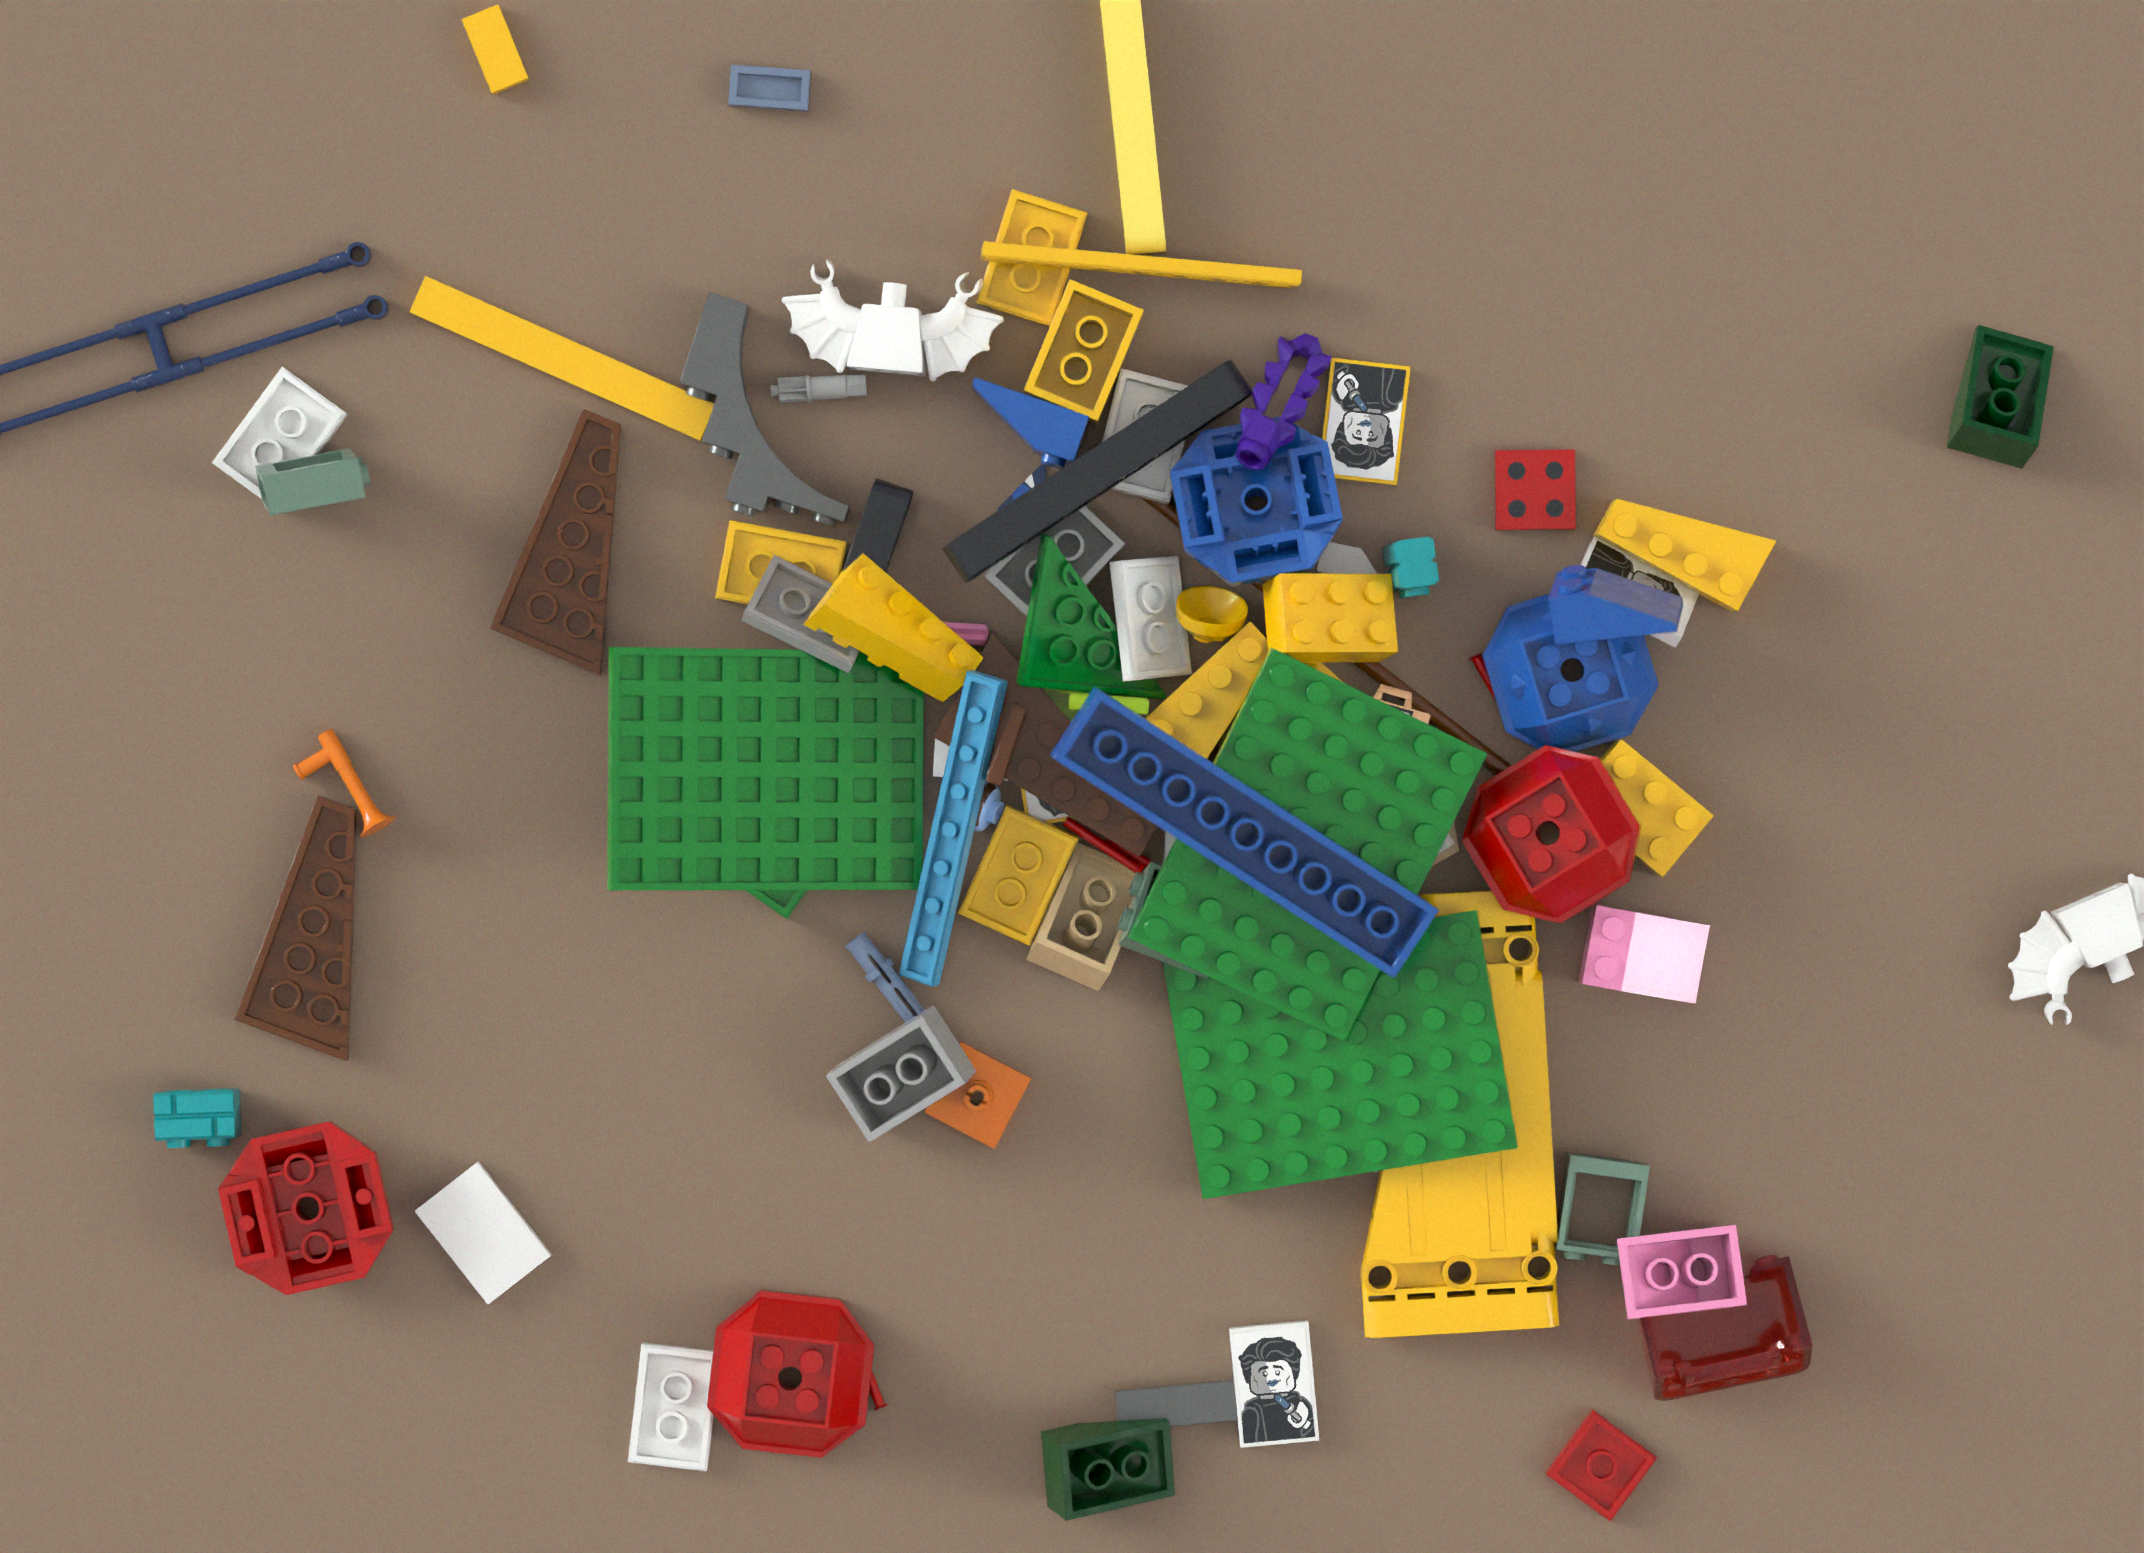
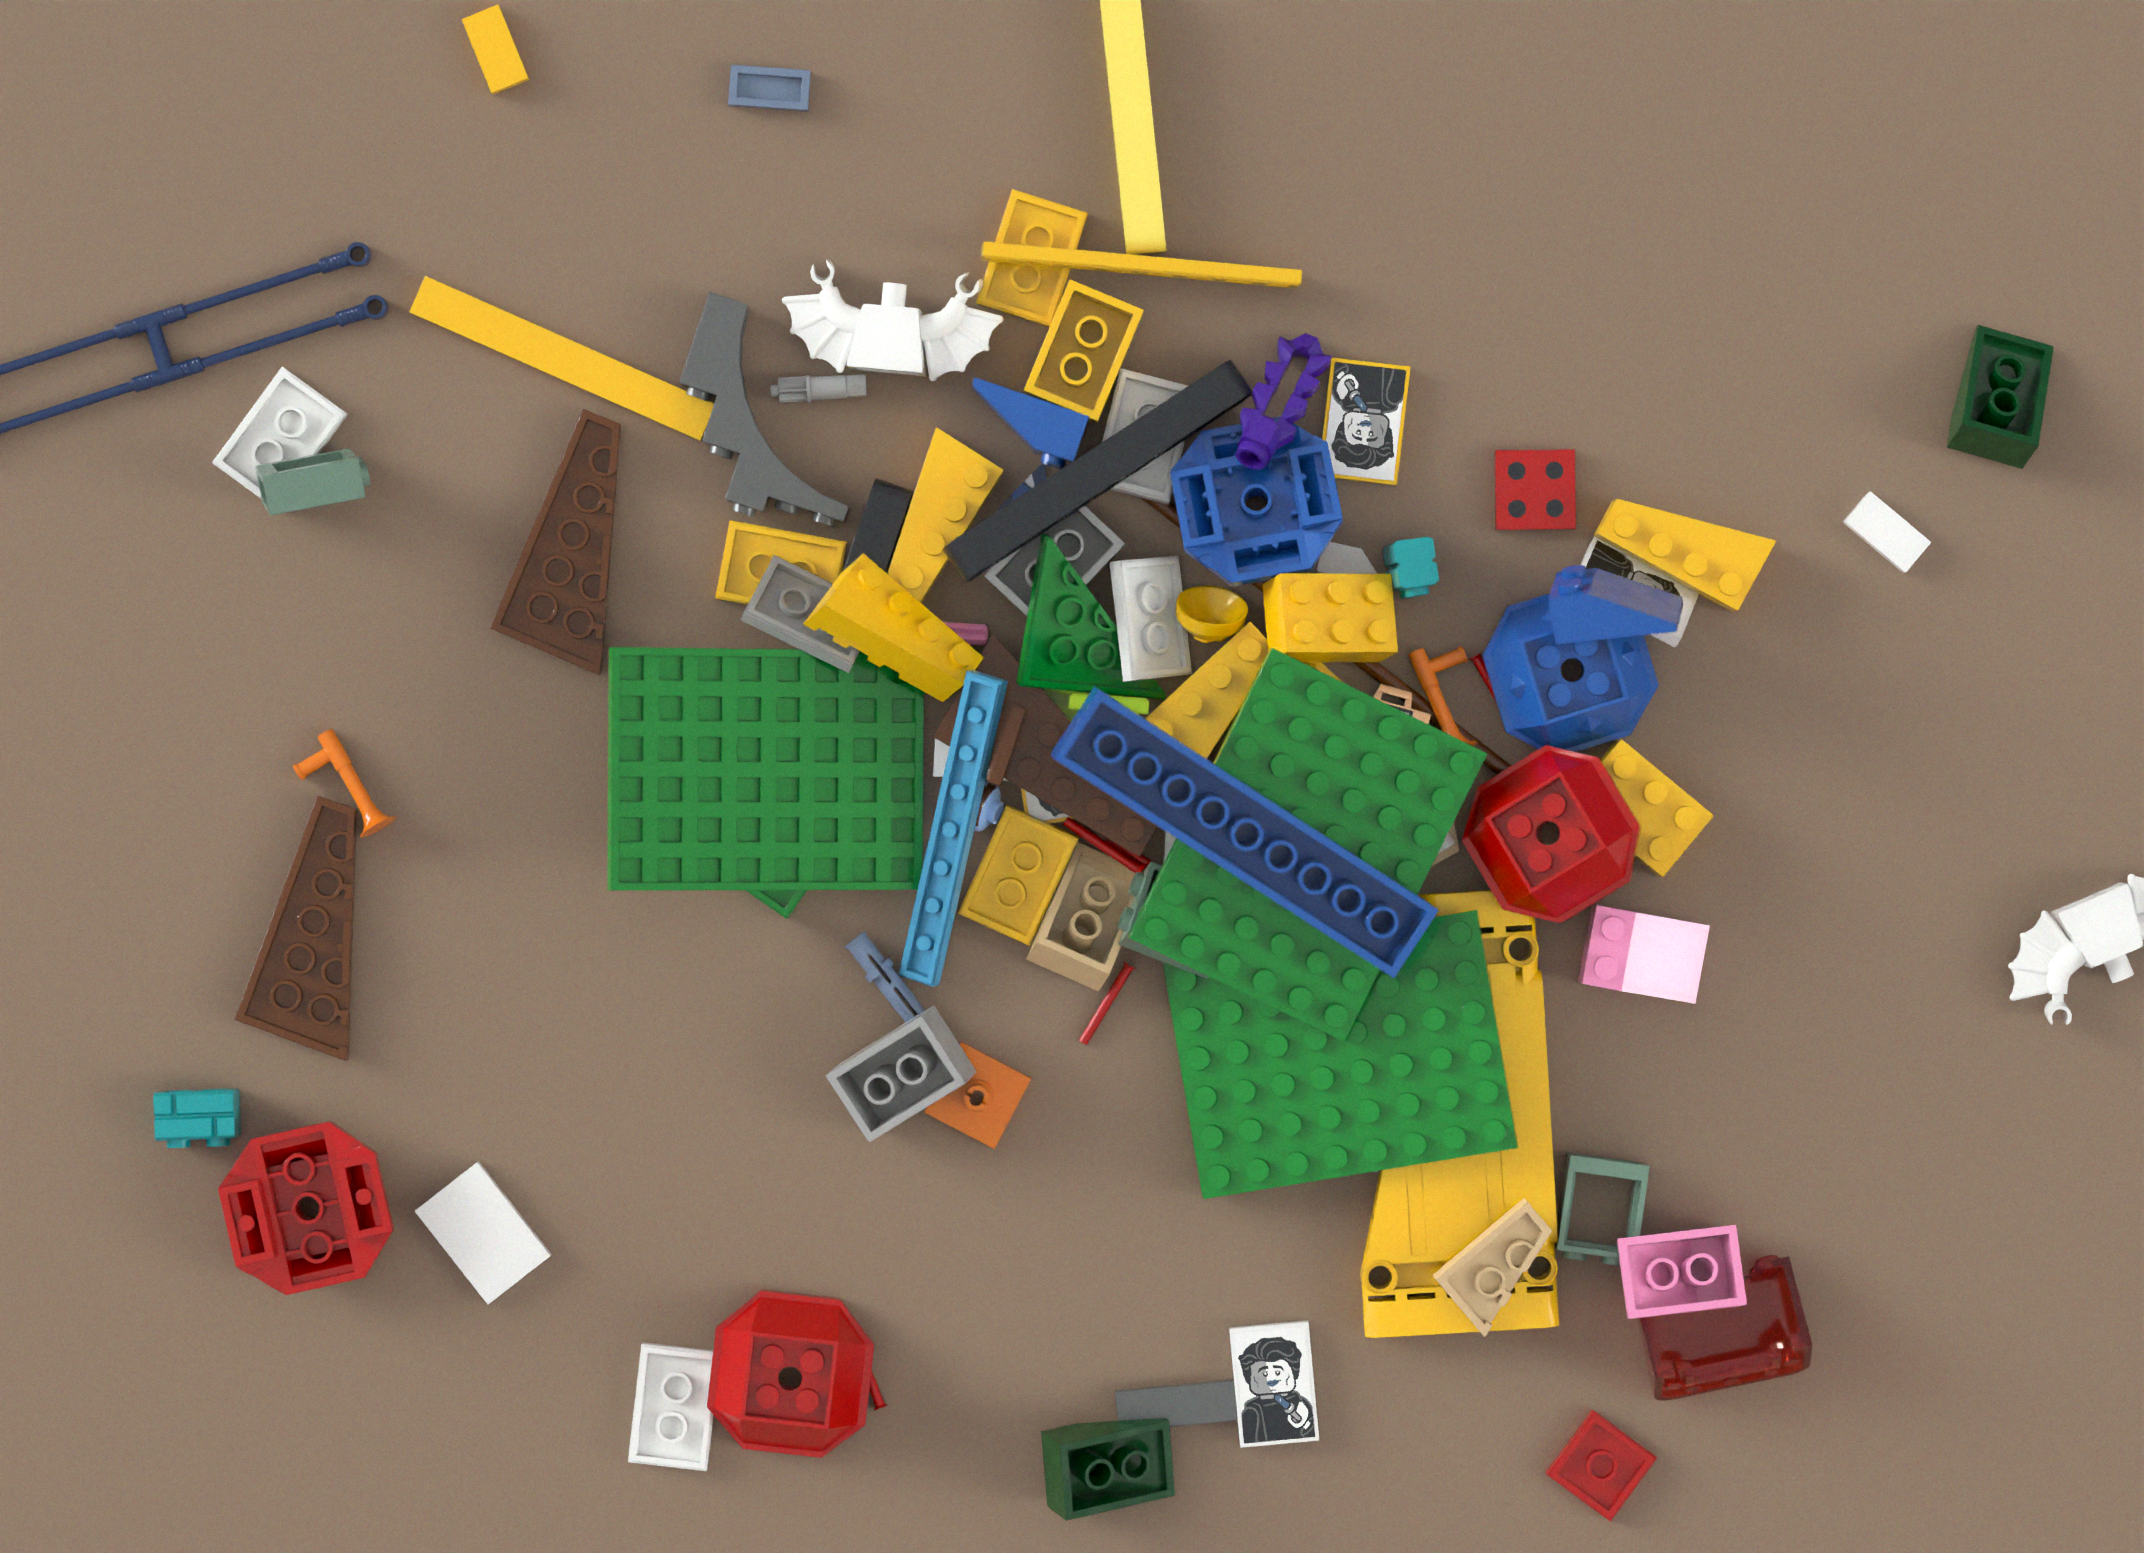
(944, 505): none -> yellow wedge
(1106, 1003): none -> red piece
(1425, 671): none -> orange piece
(1490, 1266): none -> tan wing
(1886, 532): none -> white tile

